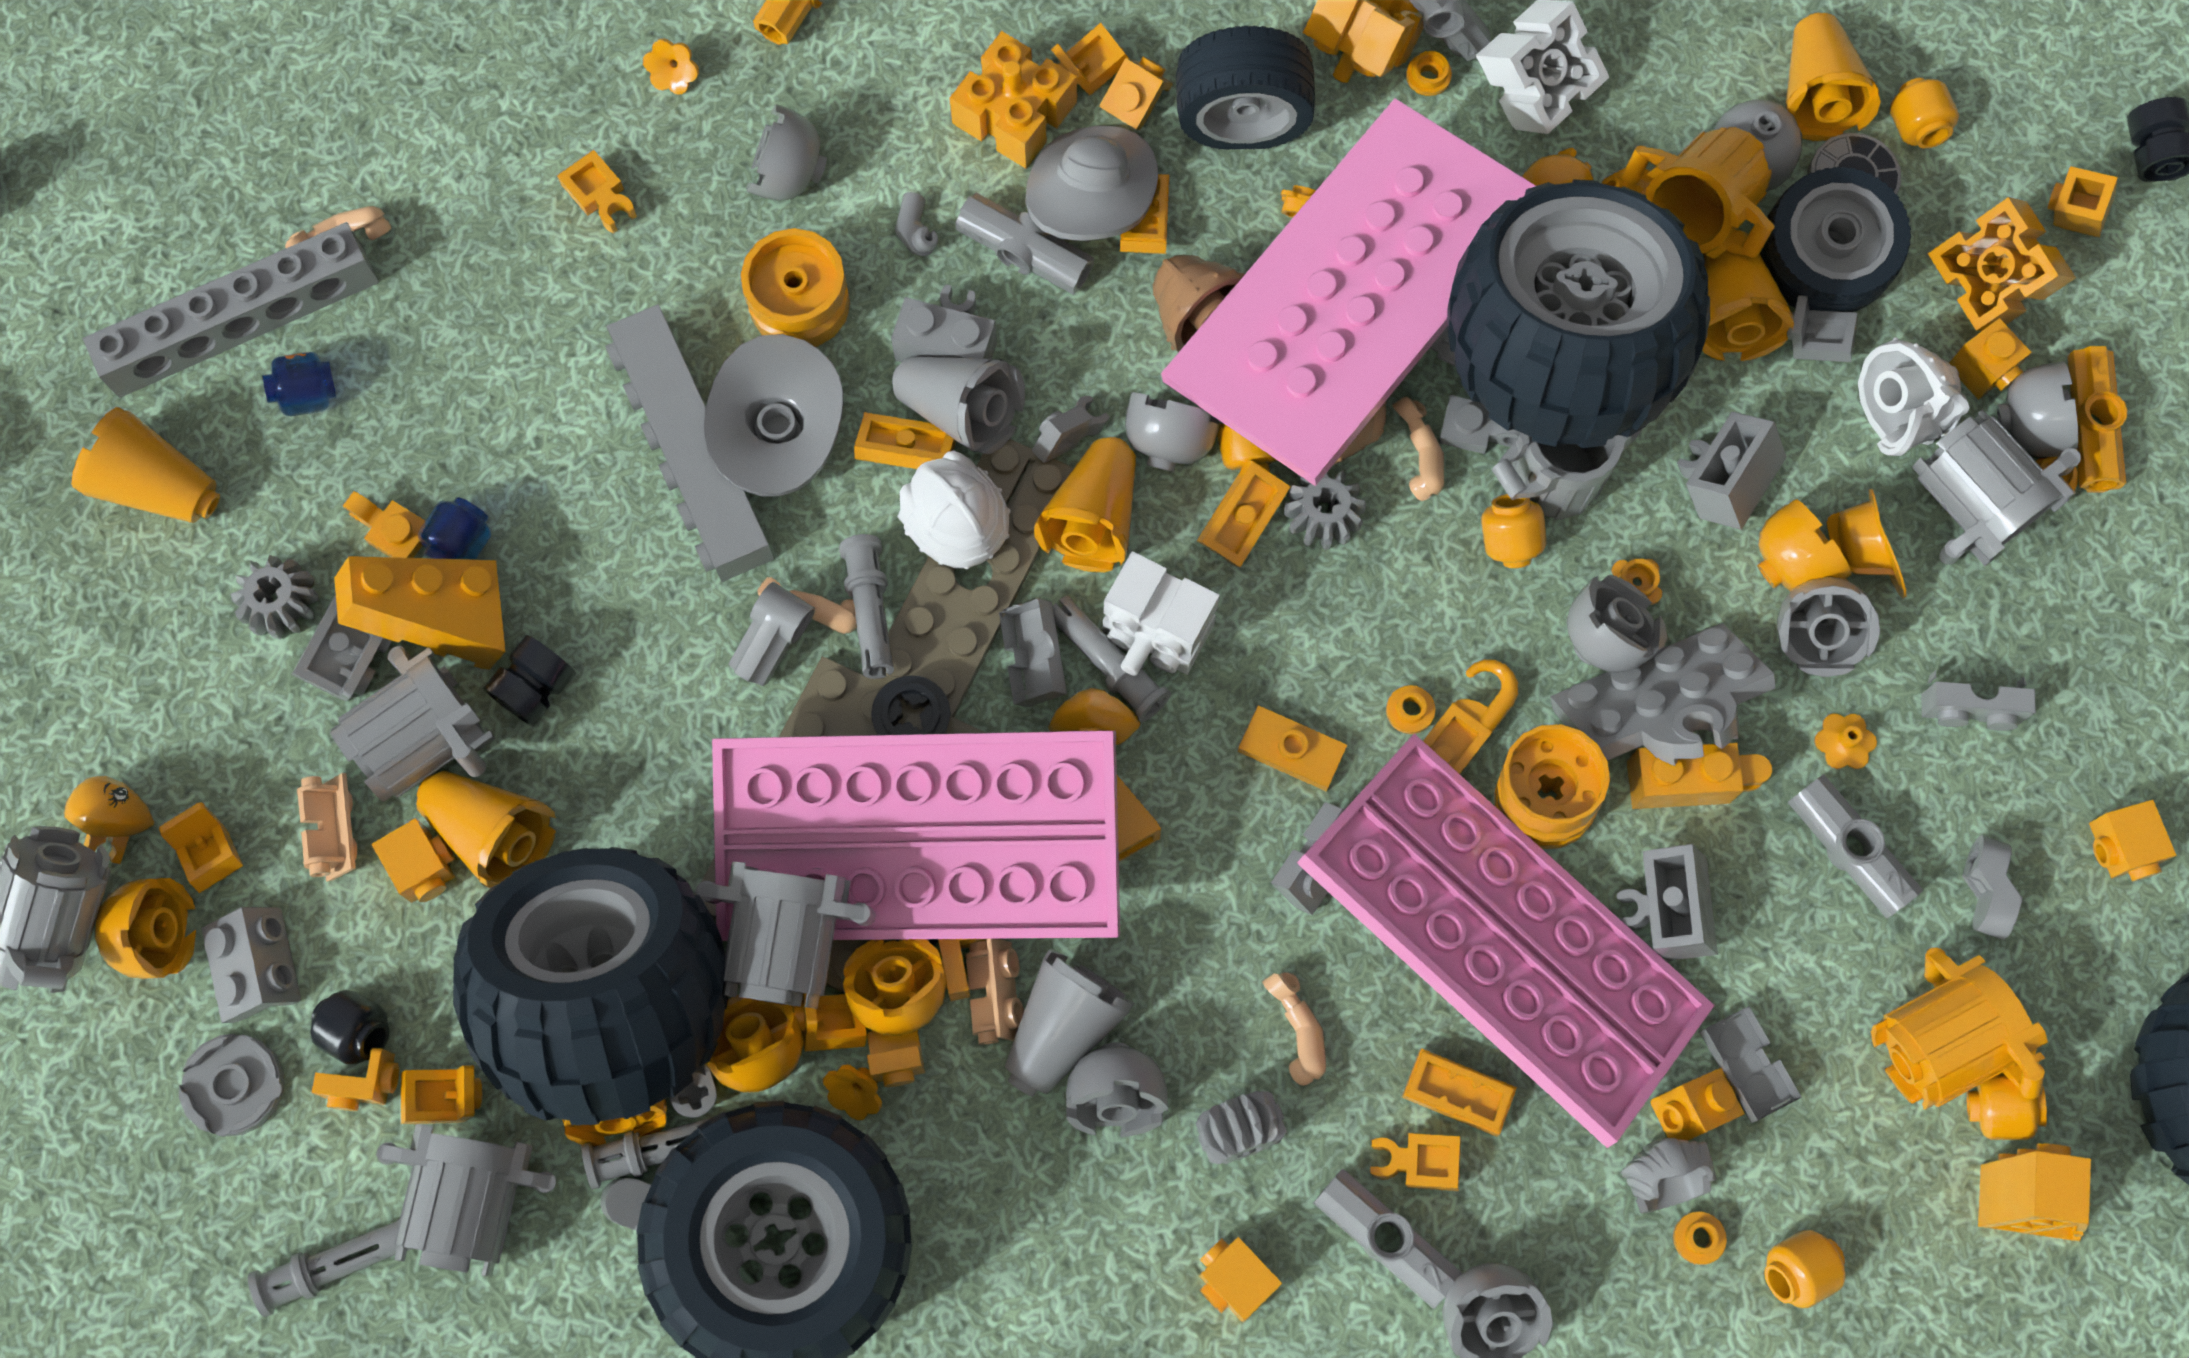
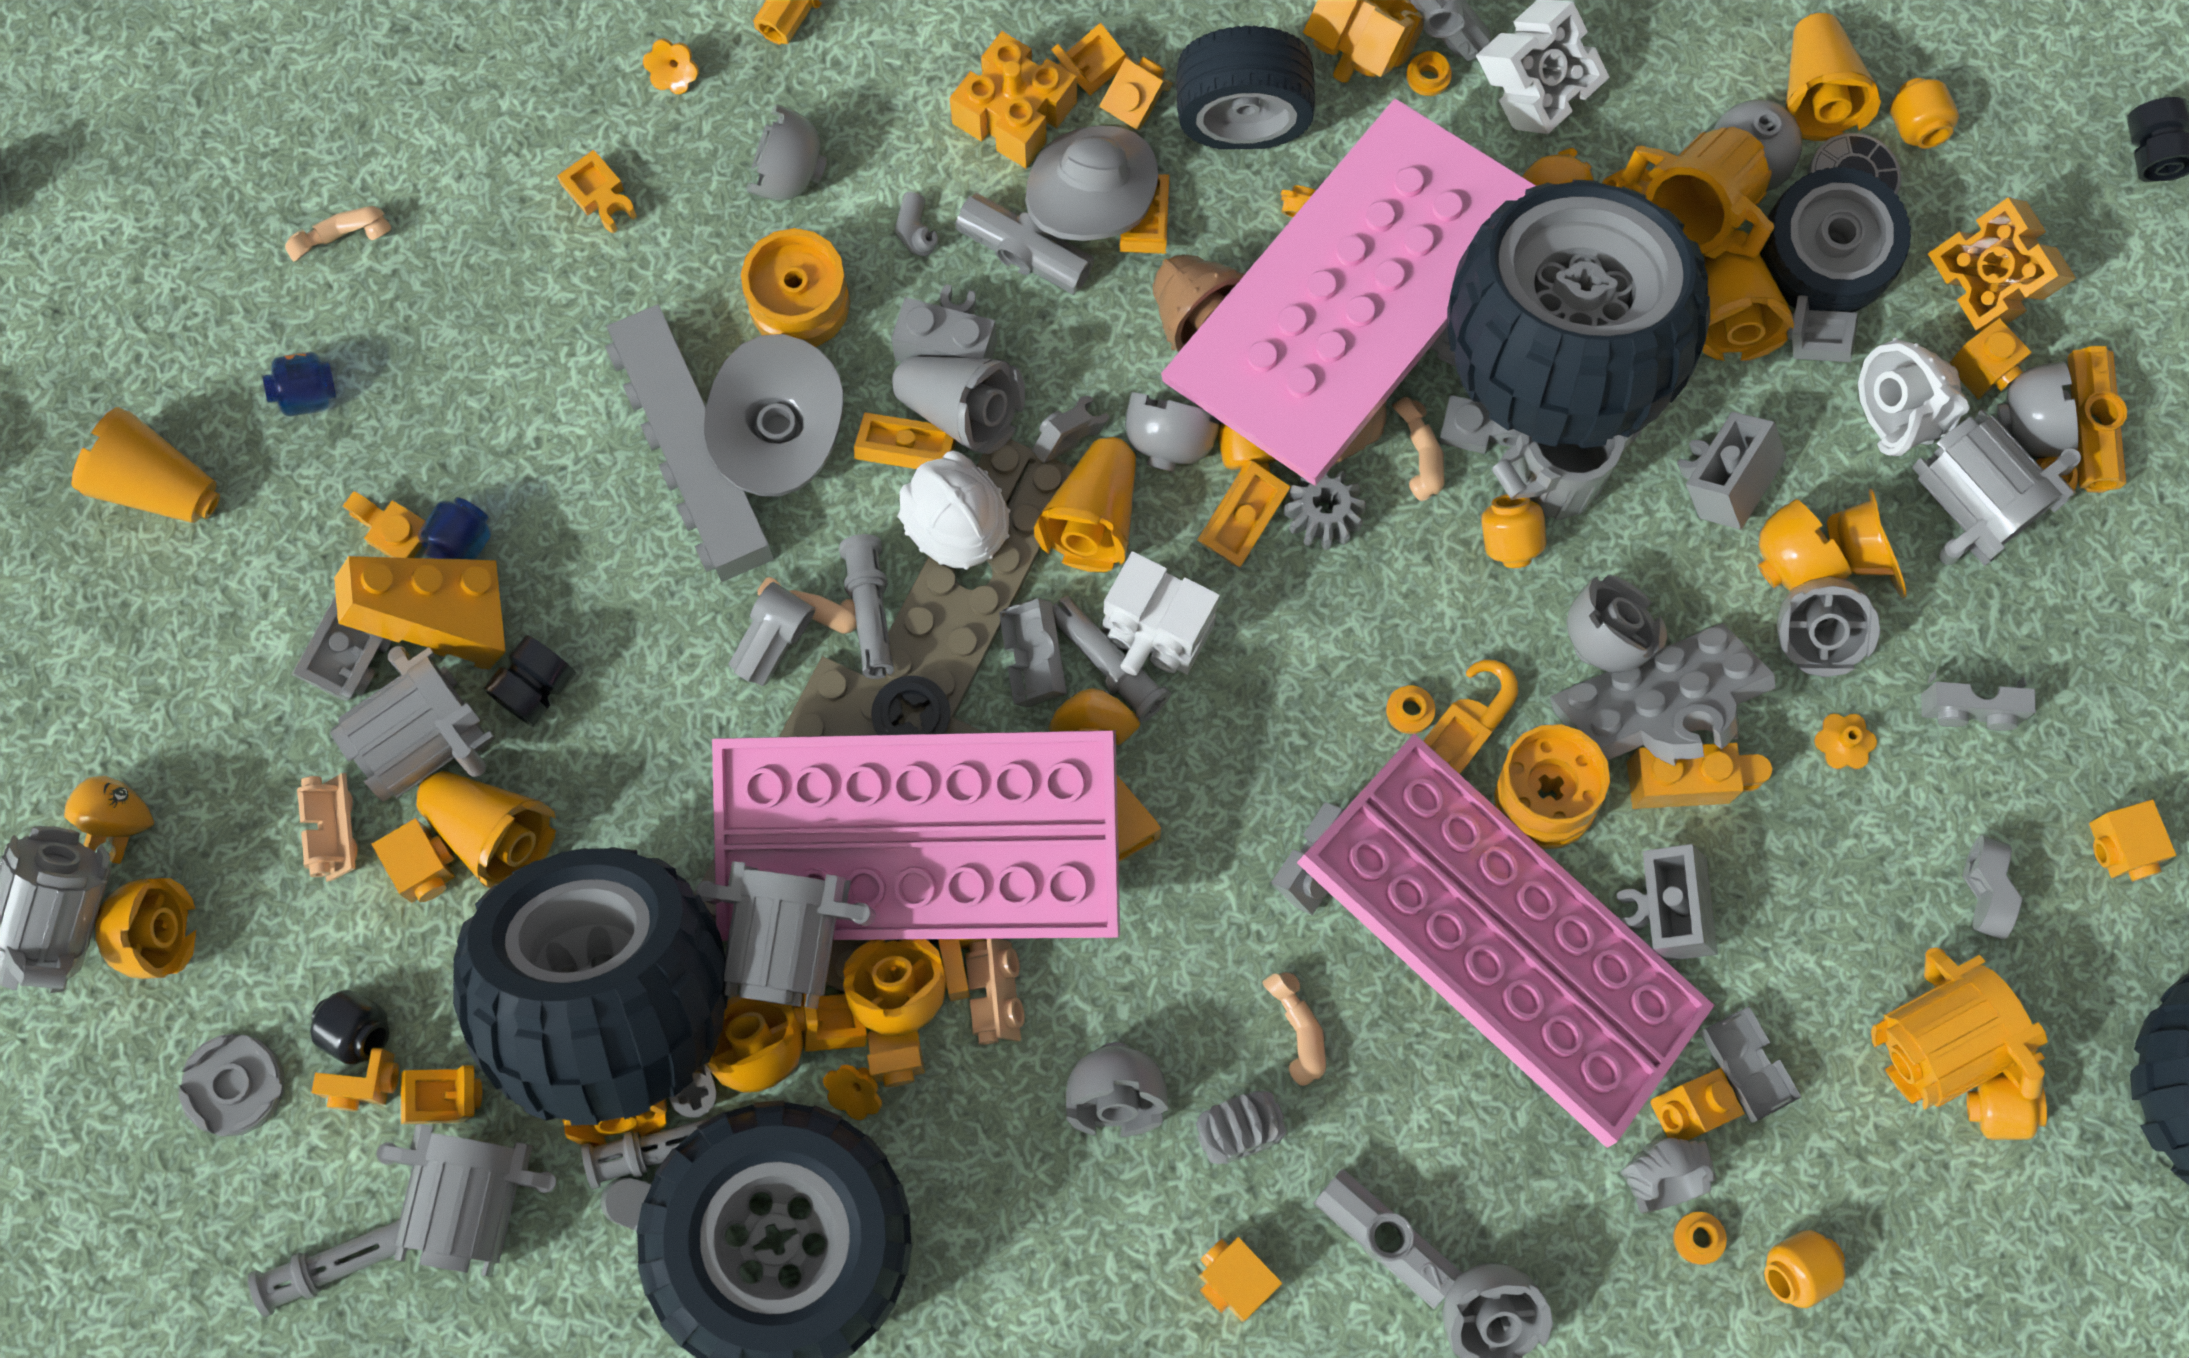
(201, 846): light orange bracket -> none
(230, 310): light grey brick -> none
(250, 962): light grey bracket -> none
(293, 594): light grey gear -> none
(1062, 1023): light grey cone -> none
(1292, 748): light orange plate -> none
(1428, 1161): light orange plate -> none
(1459, 1092): light orange plate -> none
(1646, 571): light orange plate -> none
(1877, 870): light grey piece -> none
(2036, 1192): light orange wedge -> none
(2083, 201): light orange brick -> none

